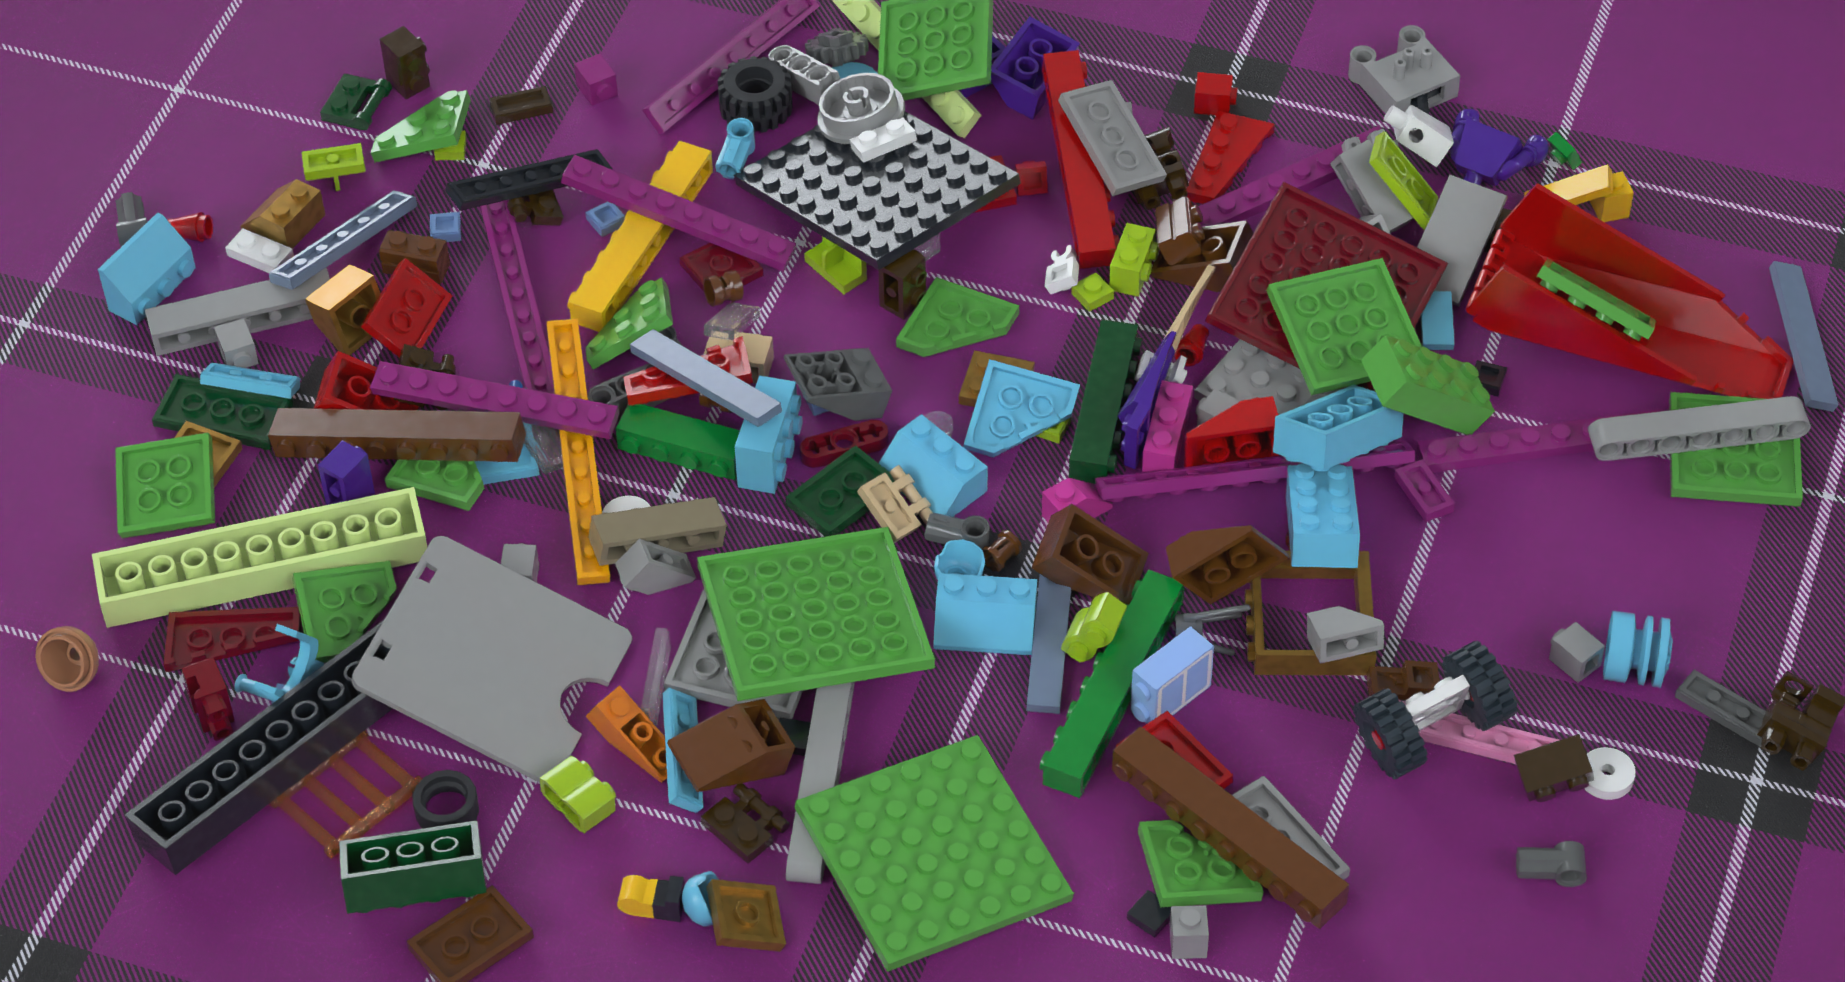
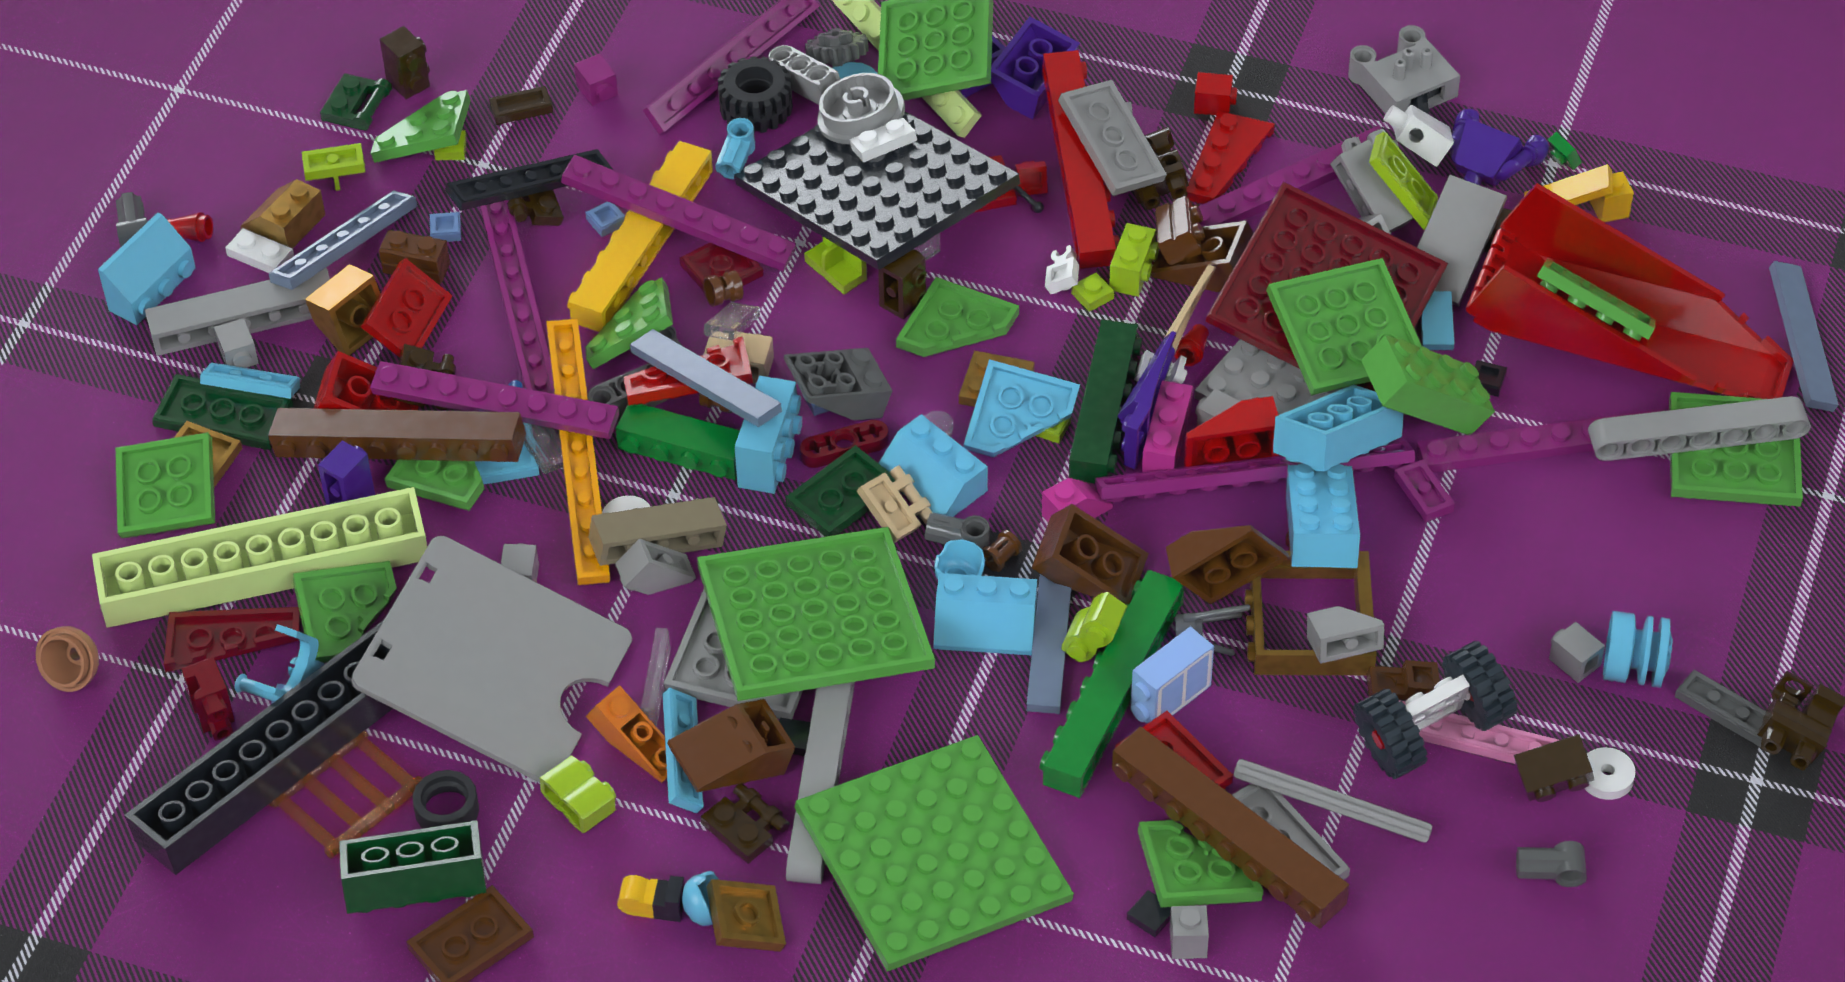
(1037, 207): none -> black hinge
(1333, 800): none -> light grey axle

